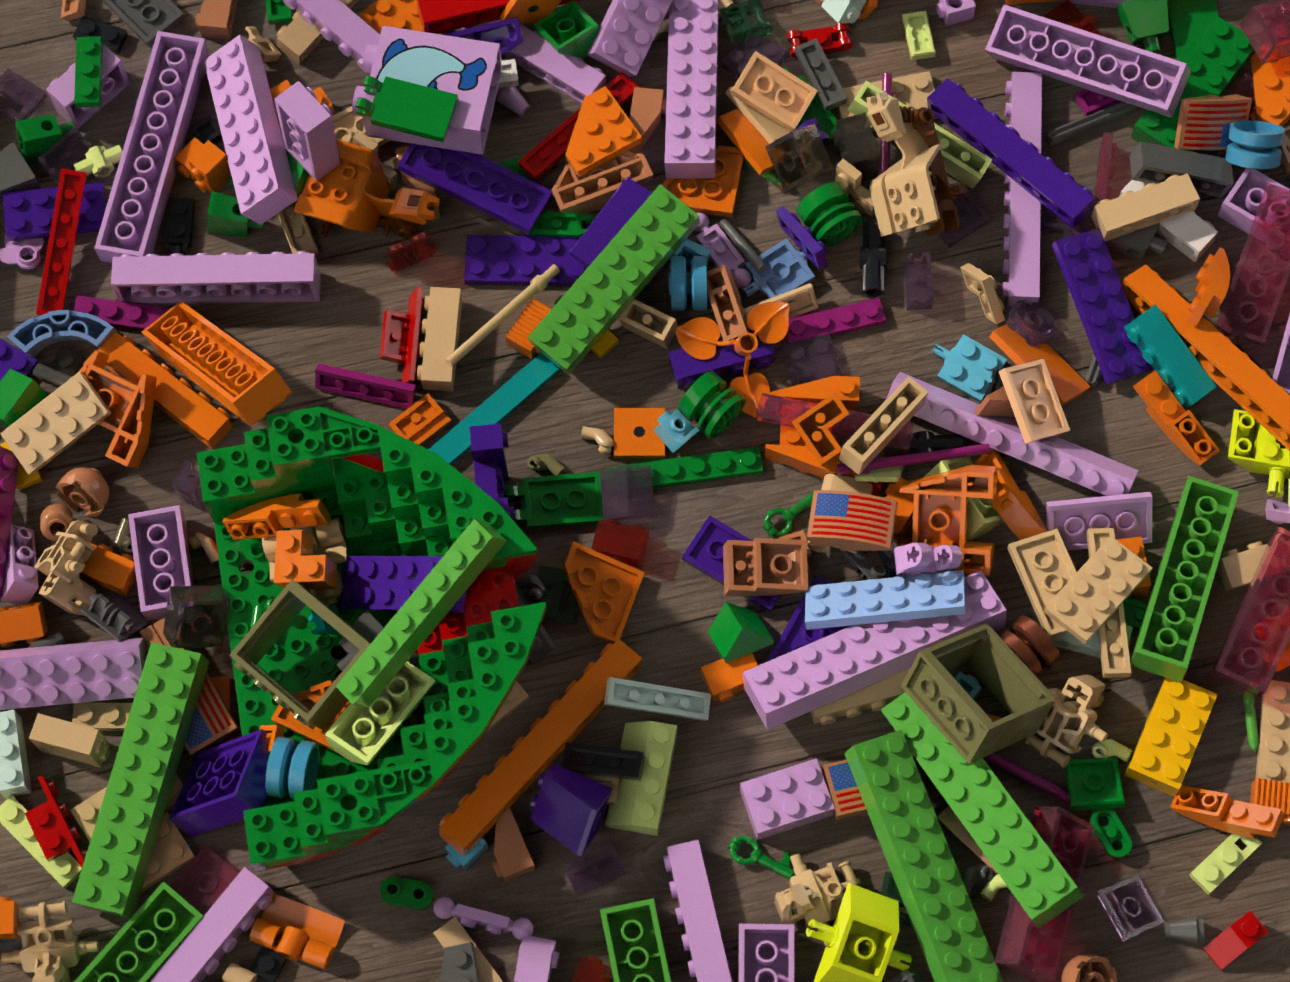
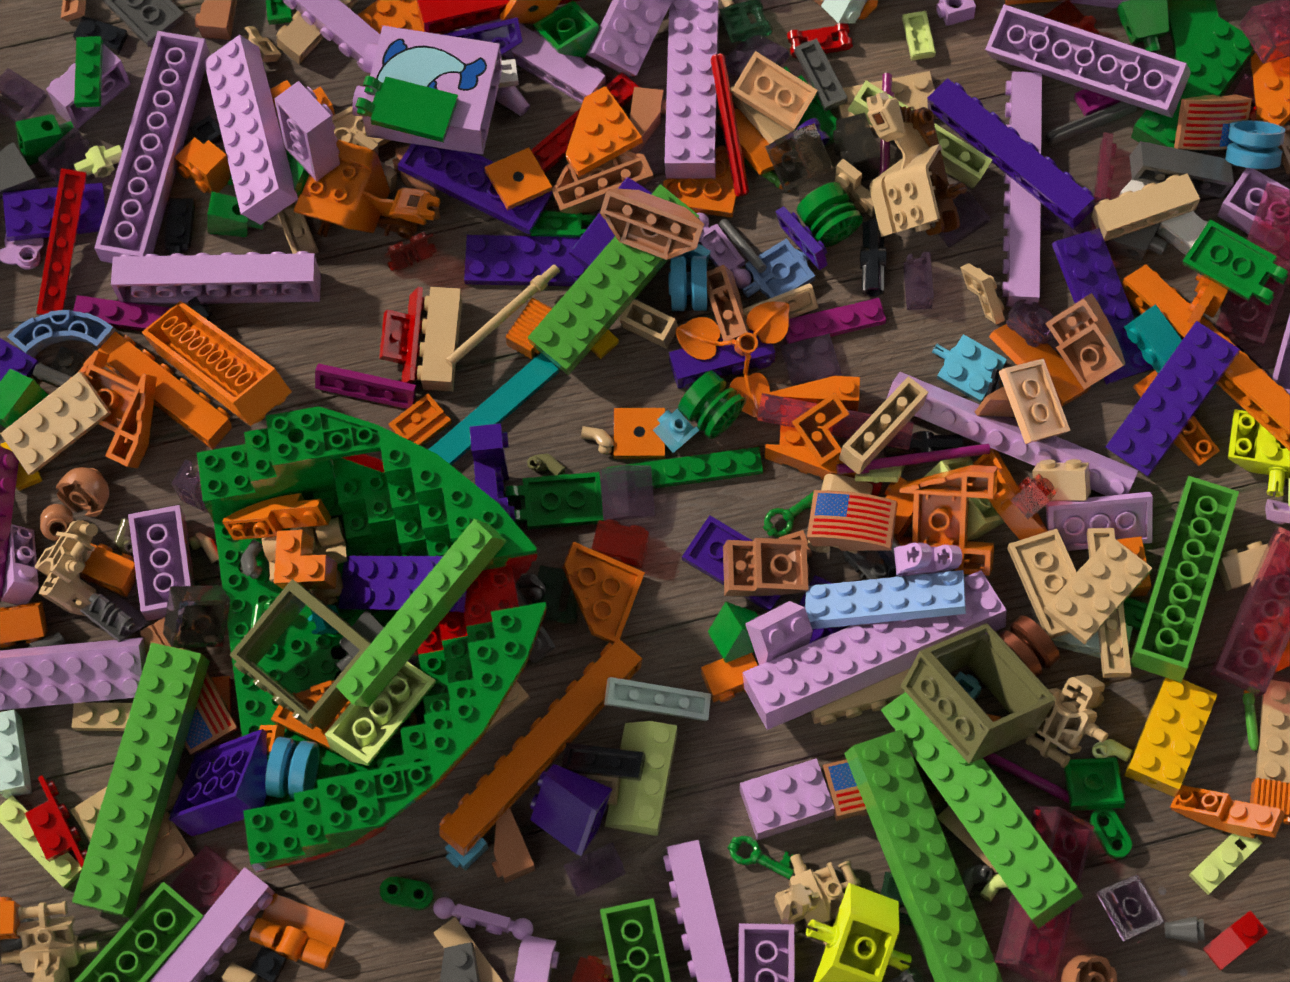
(69, 740): tan window -> none
(201, 309): none -> black plate
(249, 562): none -> dark grey arm
(518, 178): none -> orange tile
(651, 223): none -> nougat wedge
(729, 125): none -> red axle
(779, 631): none -> lavender slope
(1033, 495): none -> clear red brick
(1069, 479): none -> tan brick
(1086, 341): none -> nougat slope
(1172, 398): none -> dark purple plate
(1234, 263): none -> green tile

